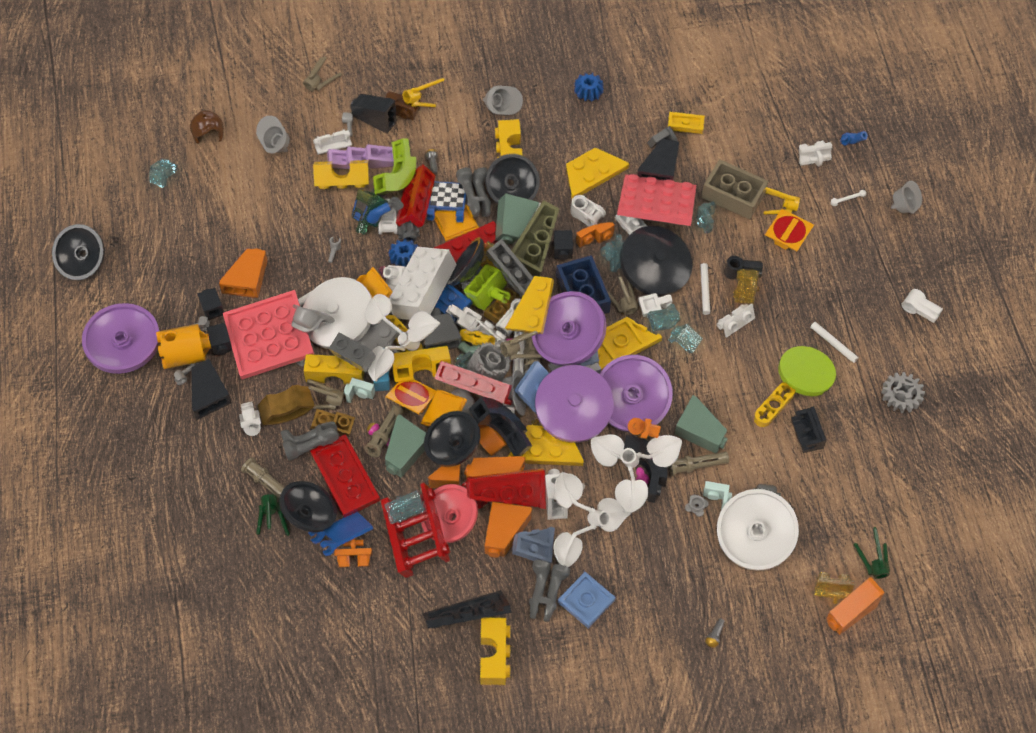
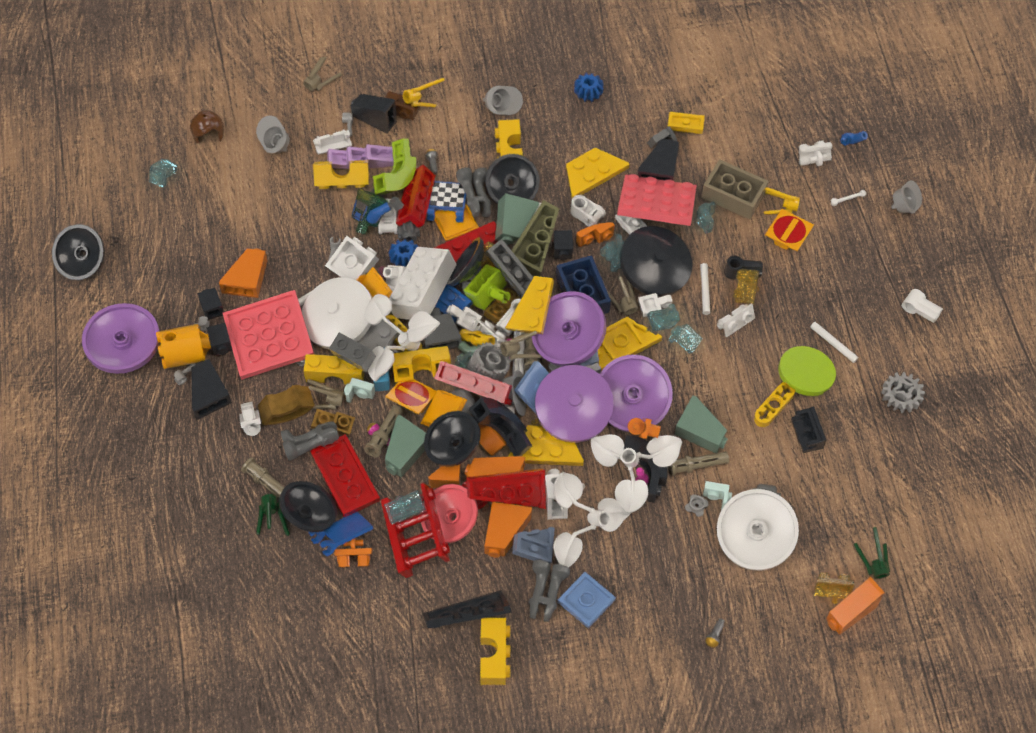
(308, 319): light grey piece -> none
(352, 259): none -> white plate

